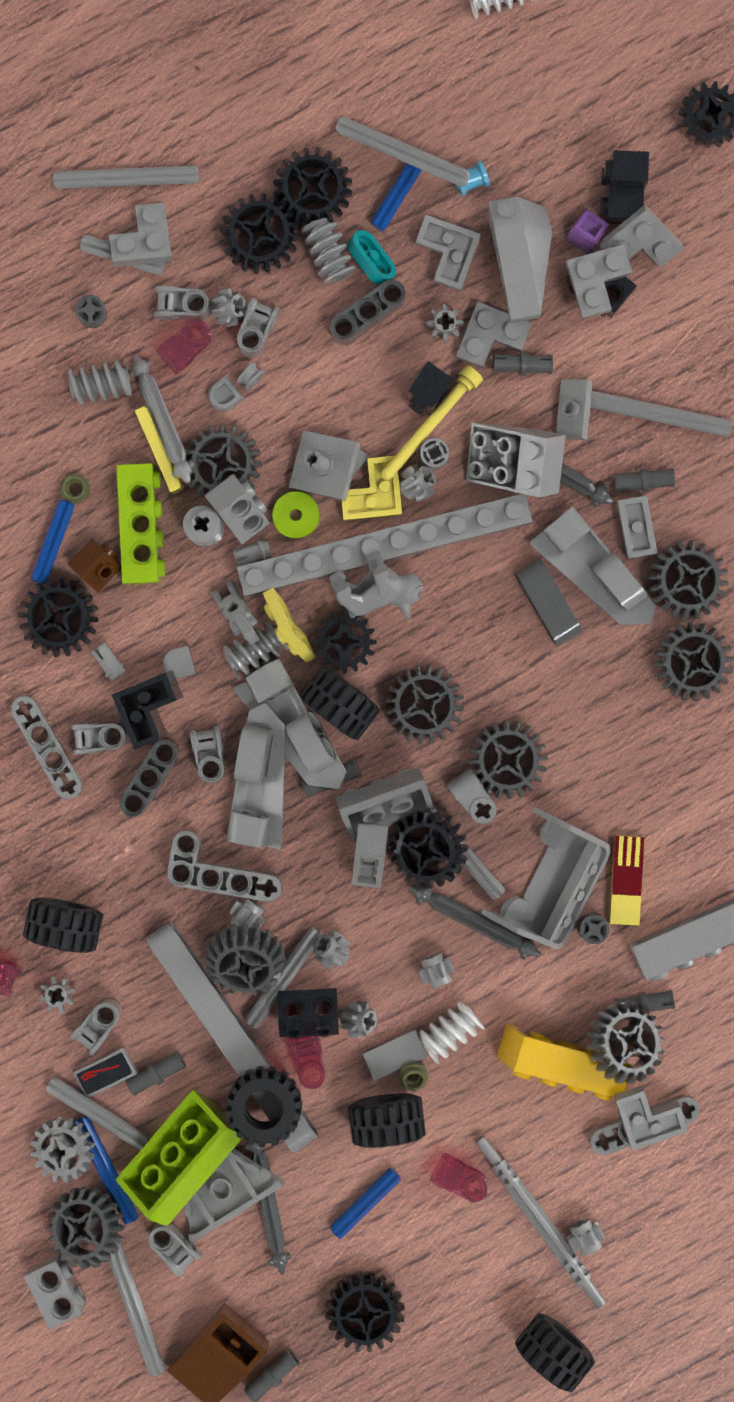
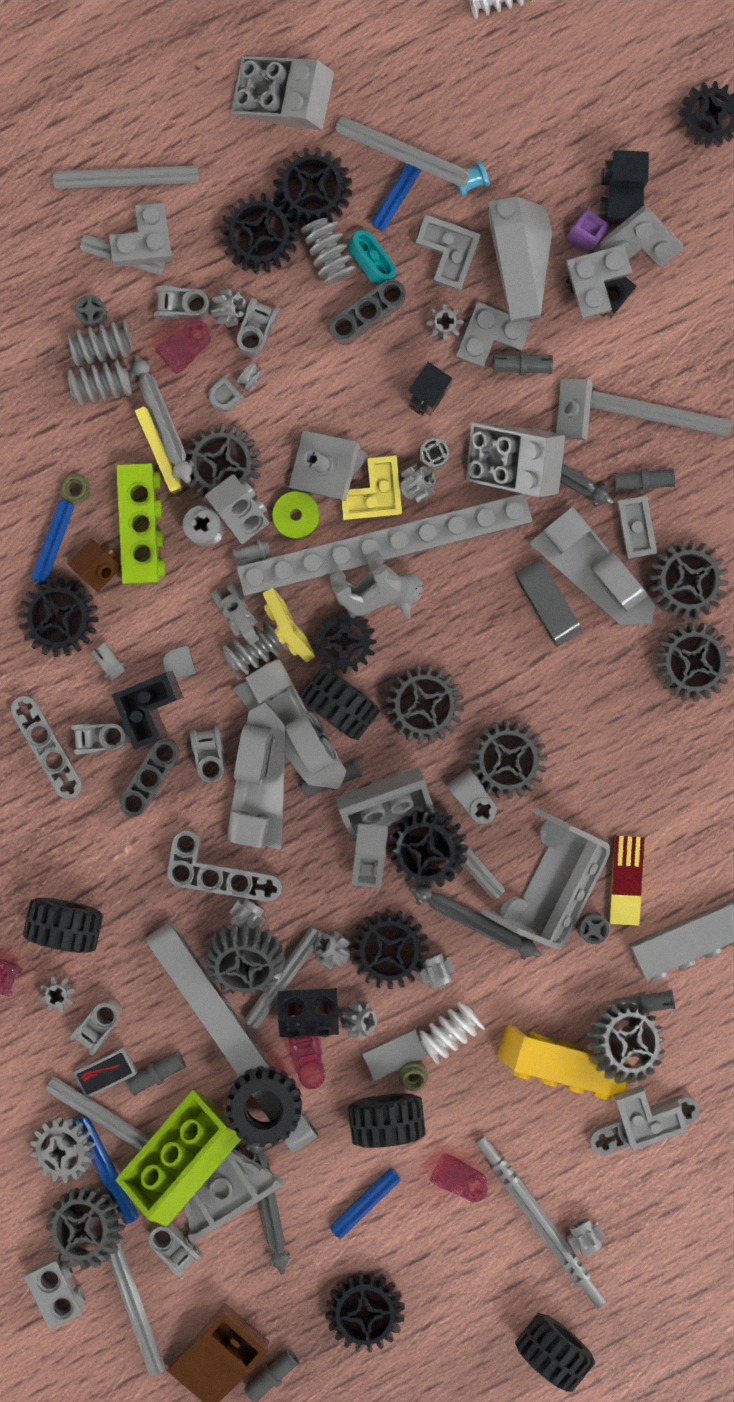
(100, 344): none -> light grey piece
(283, 91): none -> light grey slope
(378, 957): none -> black gear
(467, 379): light yellow piece -> none

